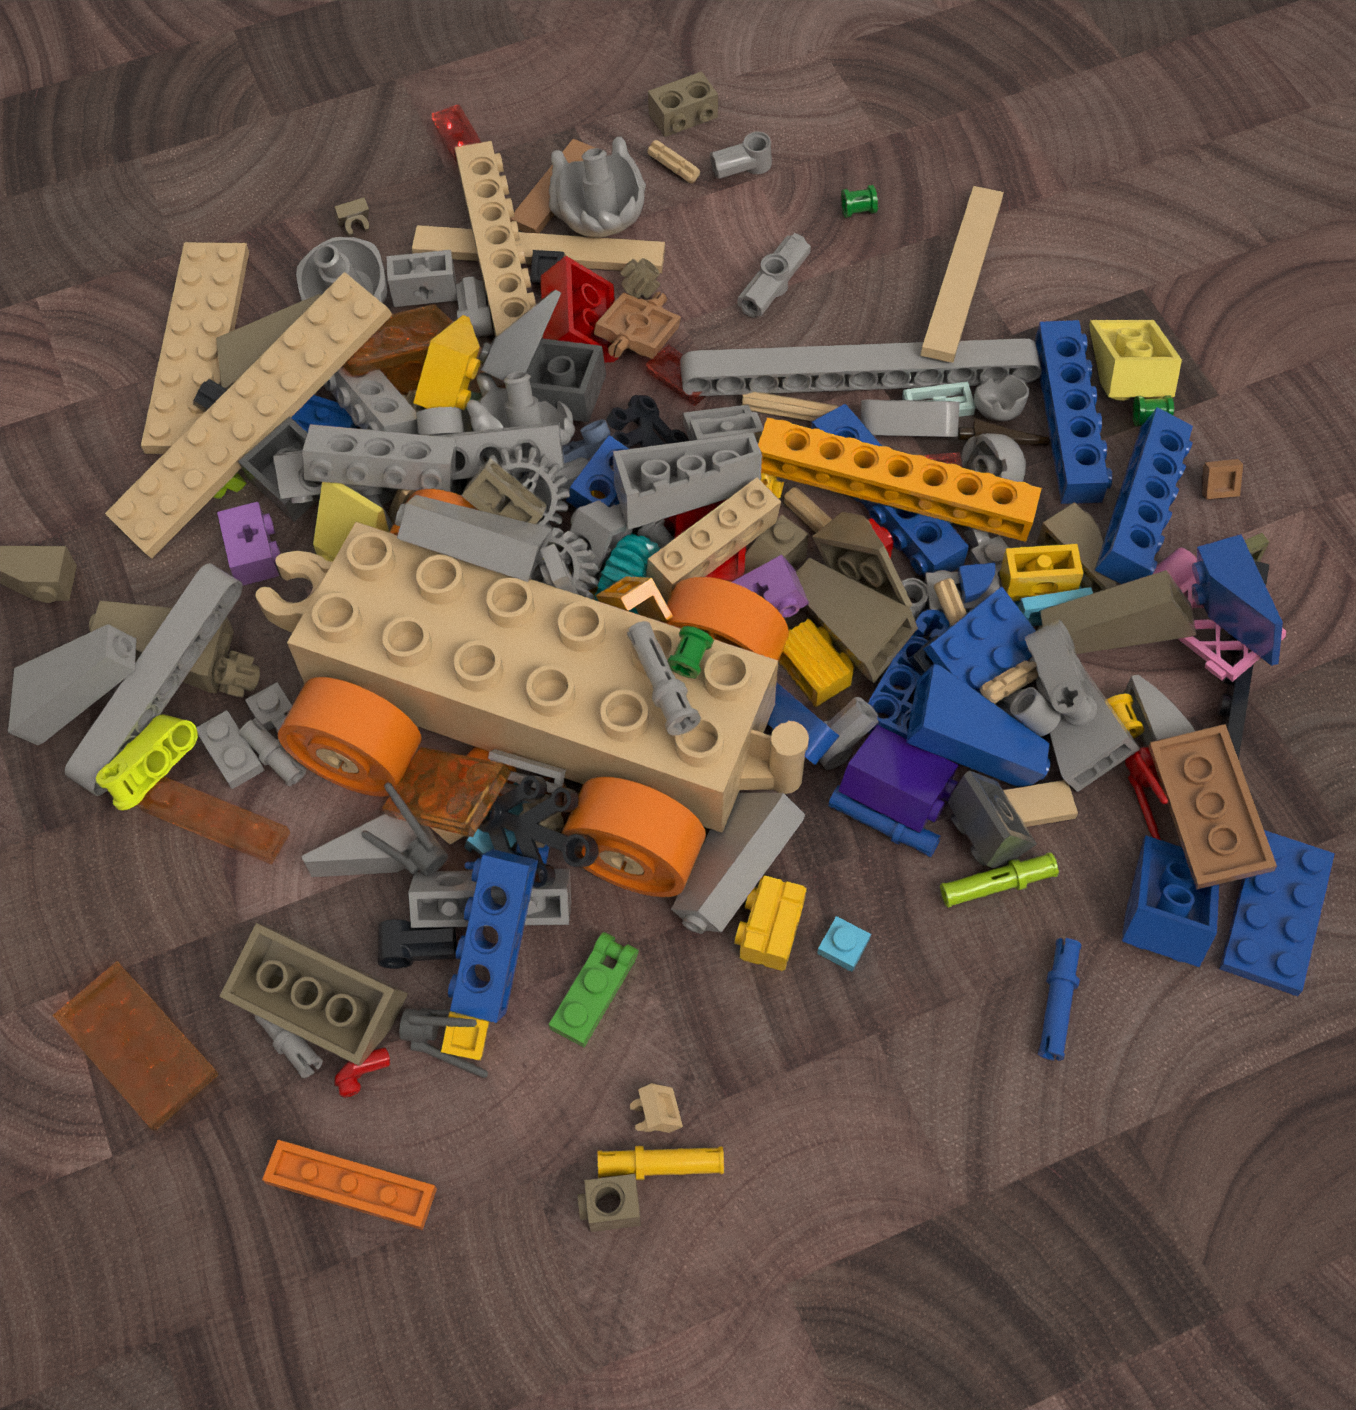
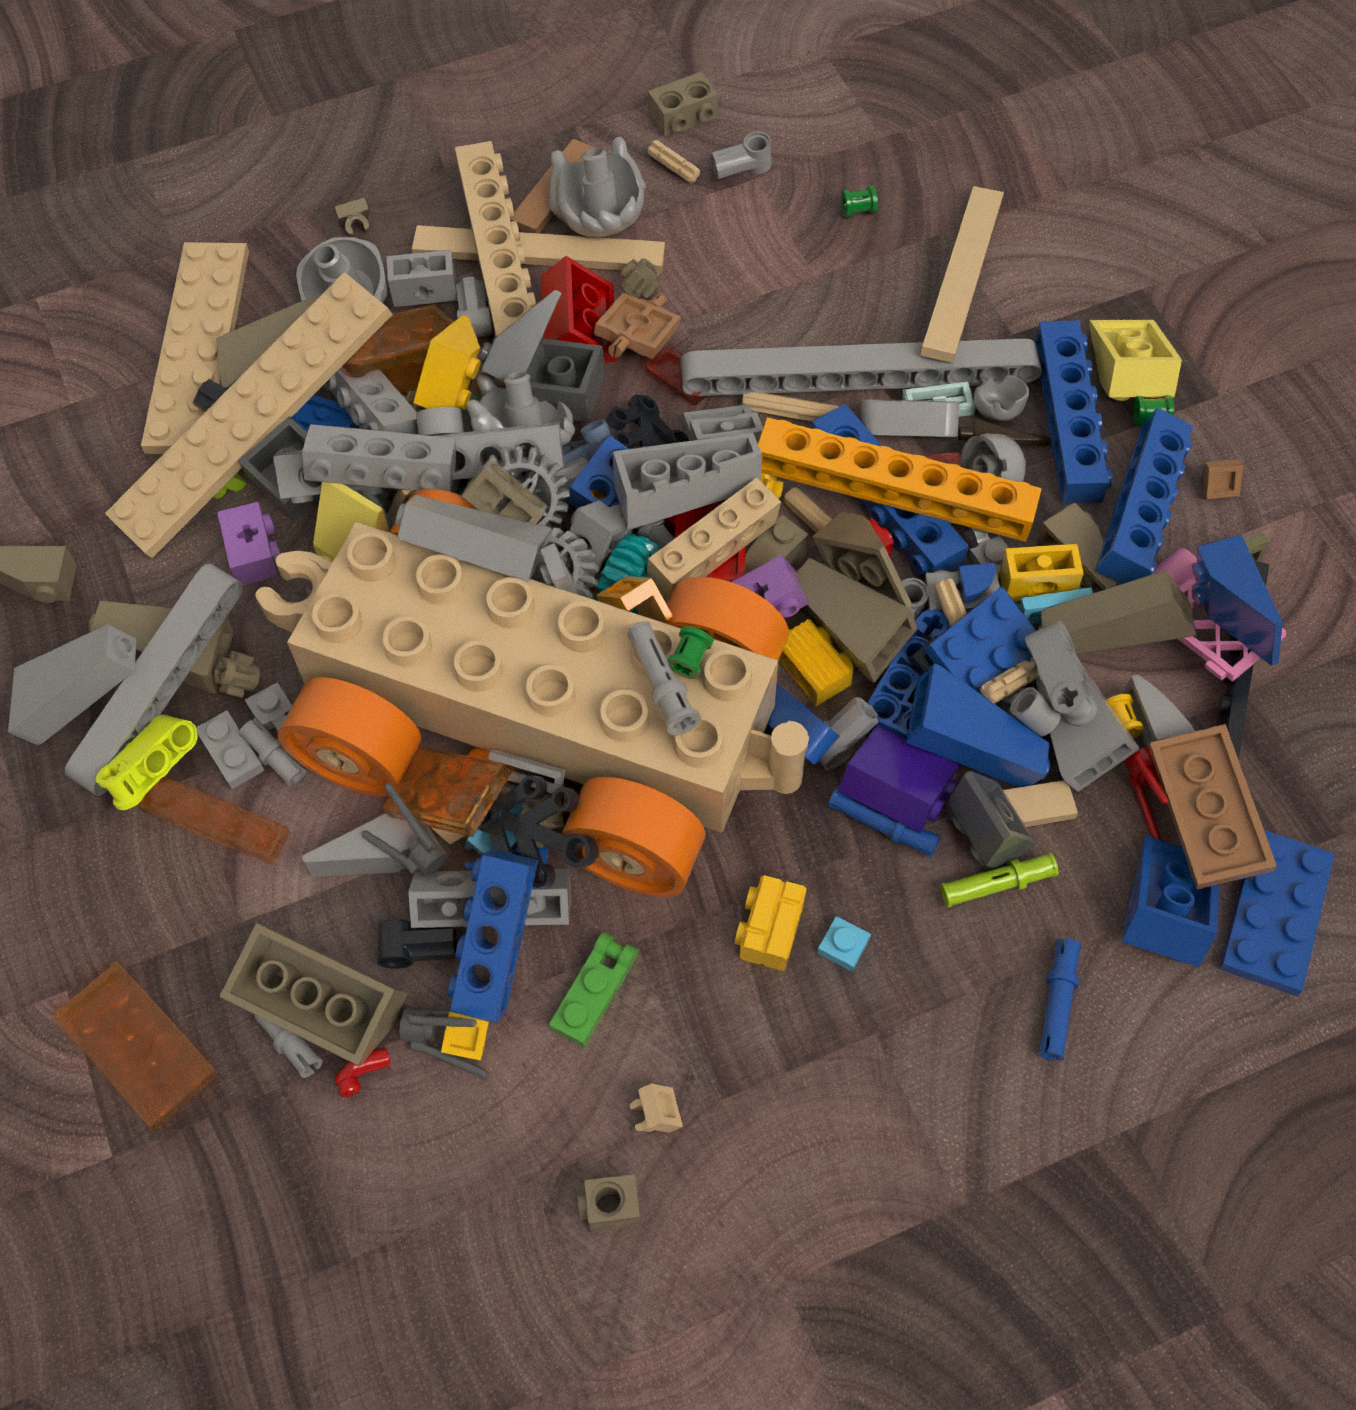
(350, 1184): orange plate -> none
(454, 128): clear red plate -> none
(543, 261): black tile -> none
(660, 1162): yellow pin -> none
(736, 859): light grey slope -> none
(774, 275): light grey piece -> none

